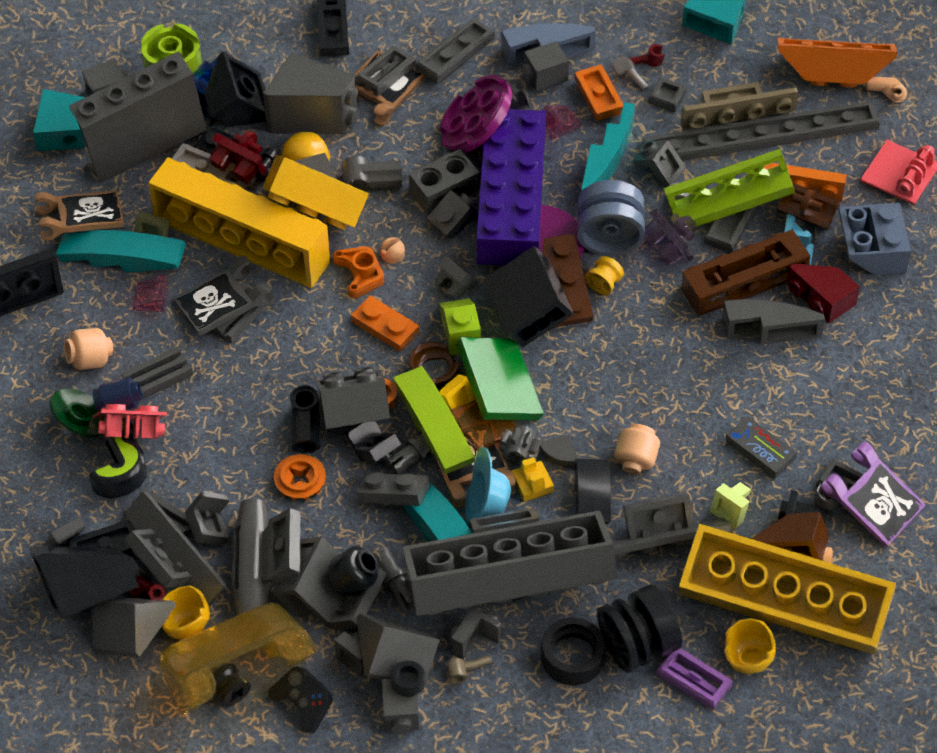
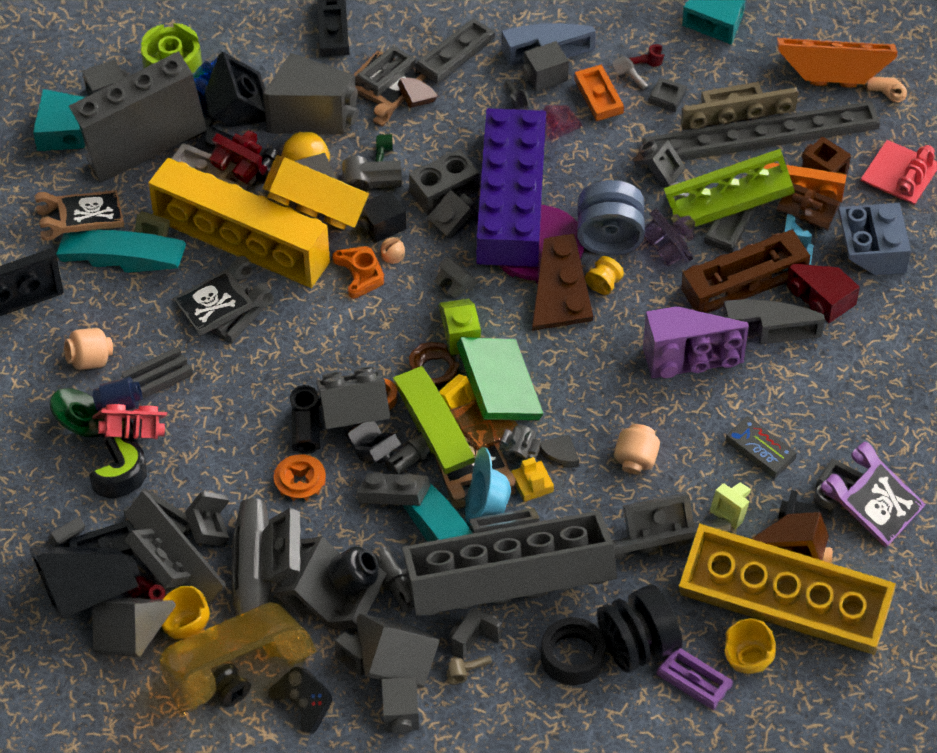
(151, 294): clear pink slope -> none
(382, 217): none -> black brick
(383, 144): none -> dark green hand
(385, 323): orange plate -> none
(408, 678): black tile -> none
(416, 92): none -> tile
(476, 114): magenta tile -> none
(528, 296): black brick -> none
(593, 487): black slope -> none
(605, 158): teal slope -> none
(691, 341): none -> medium lavender slope
(826, 157): none -> reddish brown brick

